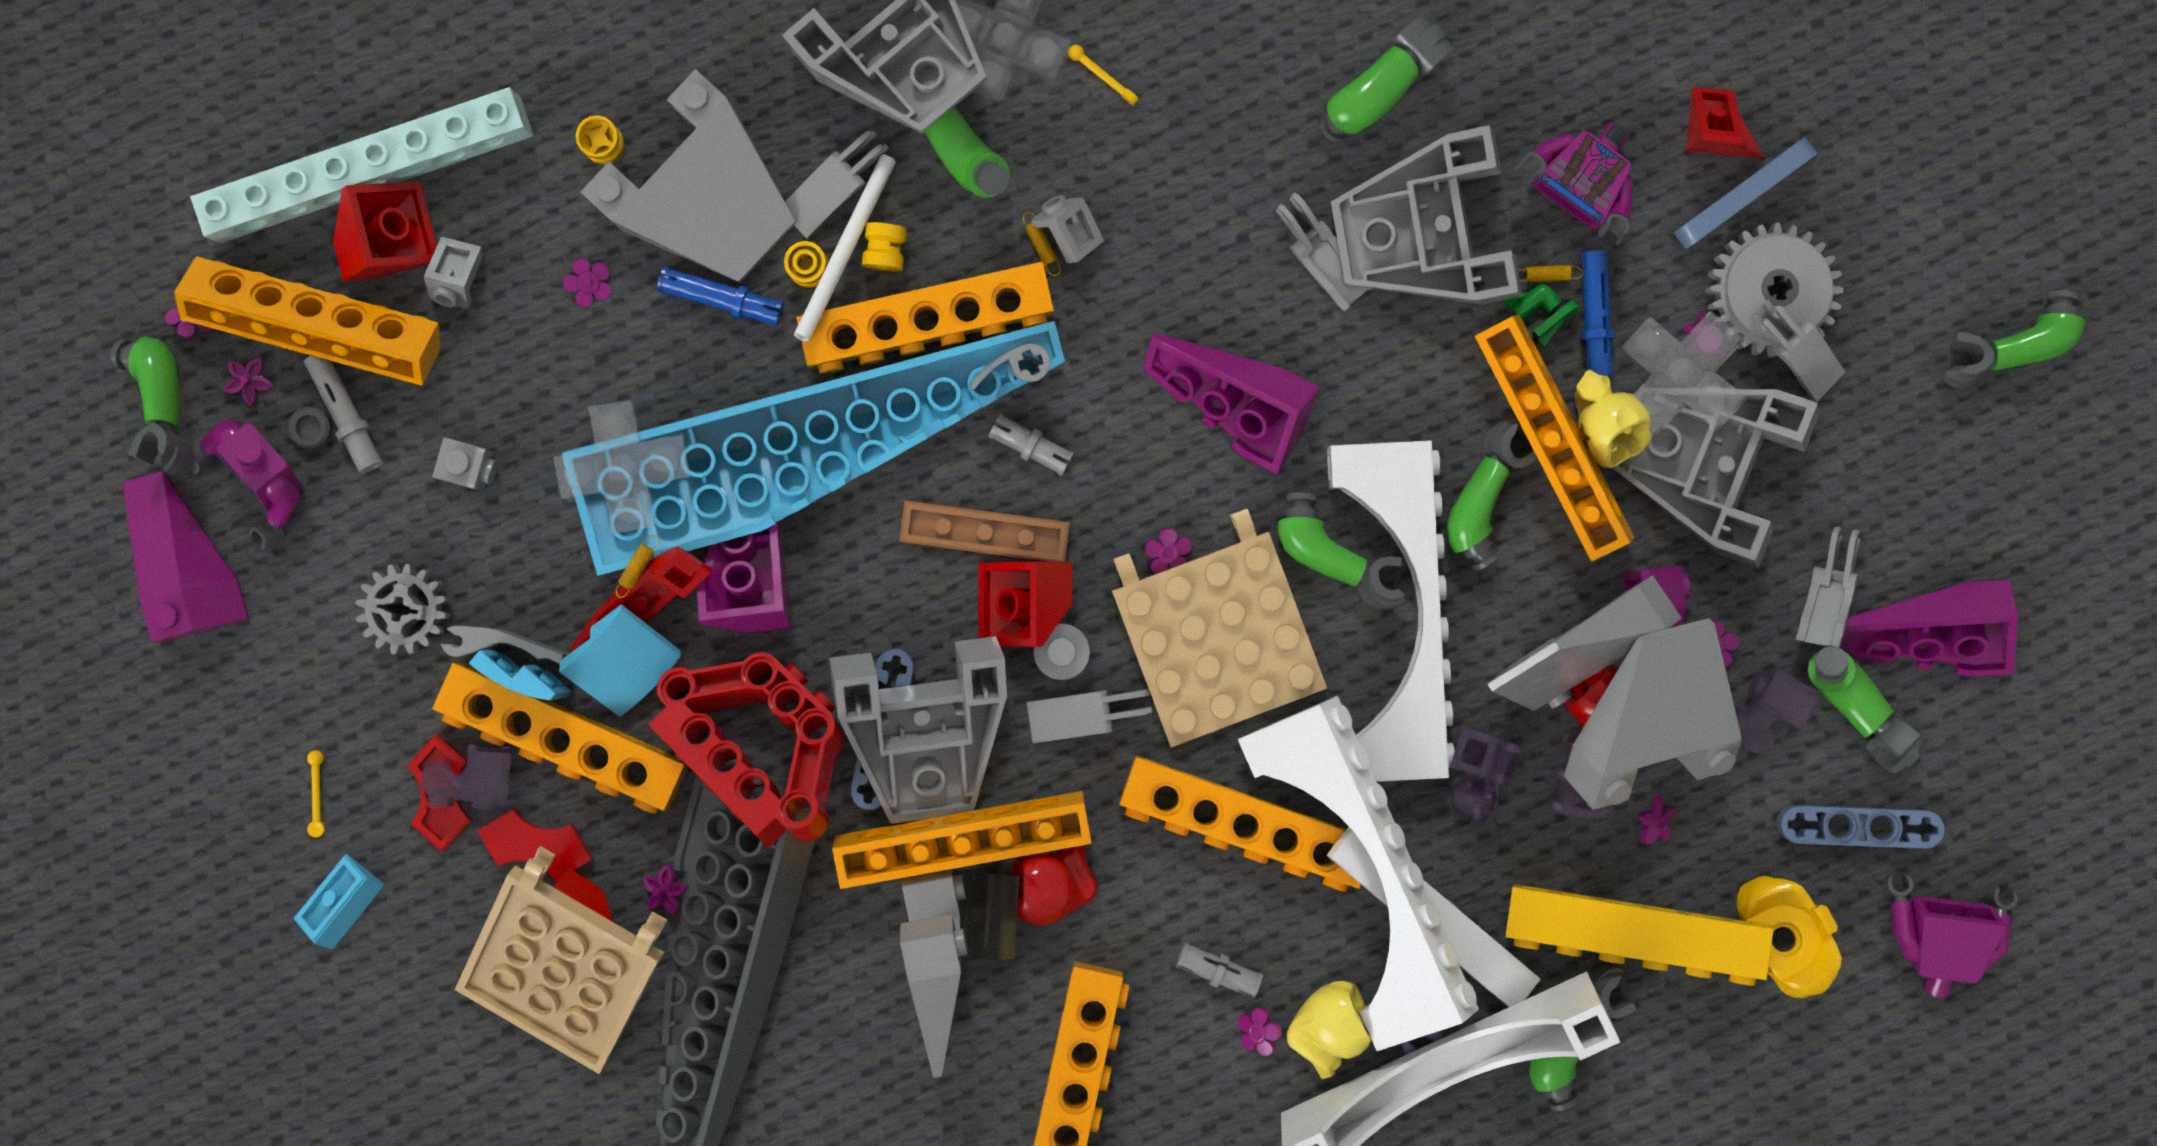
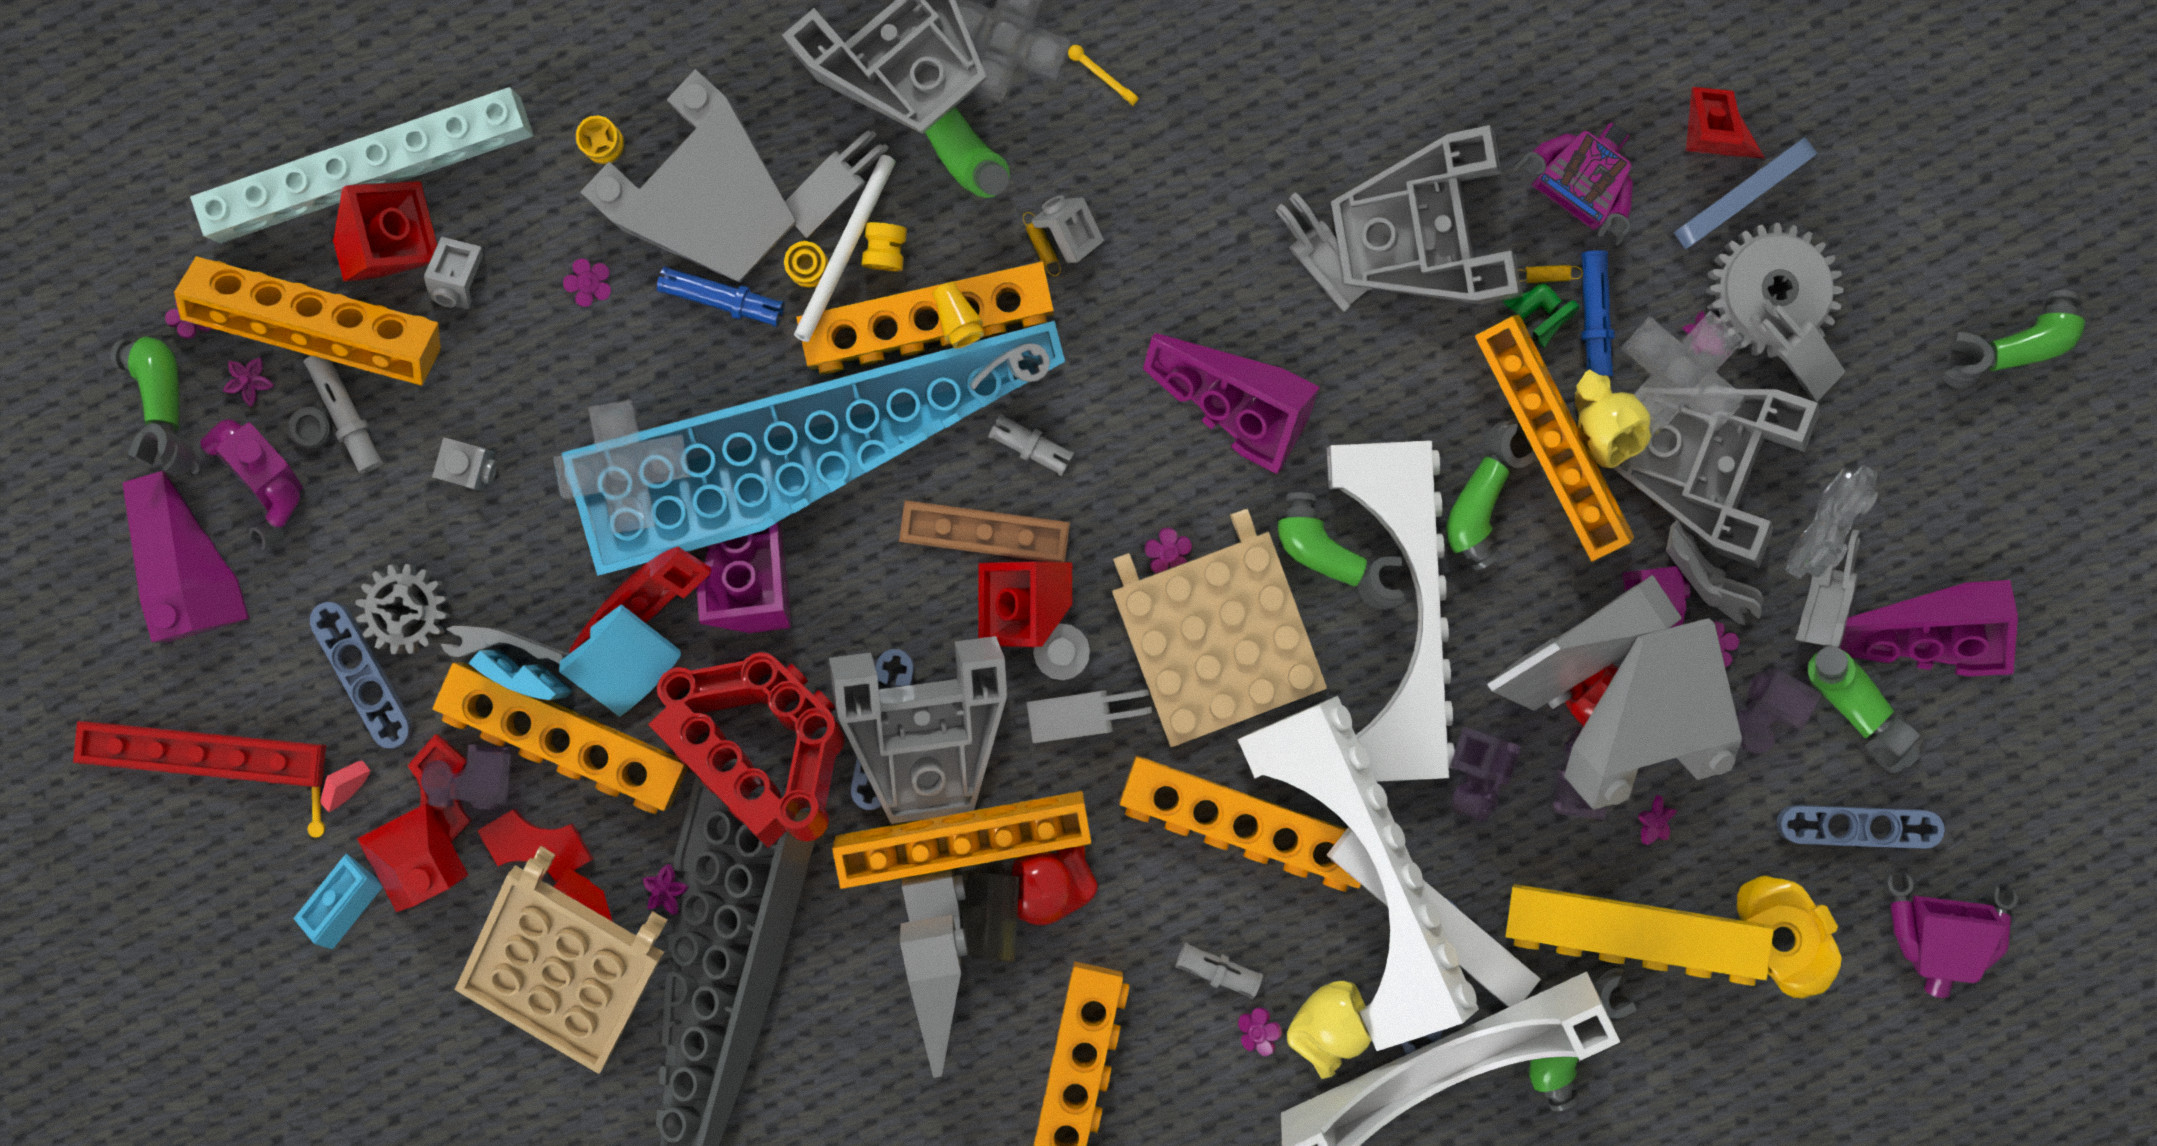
(199, 753): none -> red tile
(343, 784): none -> coral tile
(356, 678): none -> sand blue beam
(413, 857): none -> red slope
(636, 566): yellow piece -> none
(958, 319): none -> yellow cone
(1384, 83): bright green piece -> none
(1709, 581): none -> light grey arm
(1824, 538): none -> clear plate

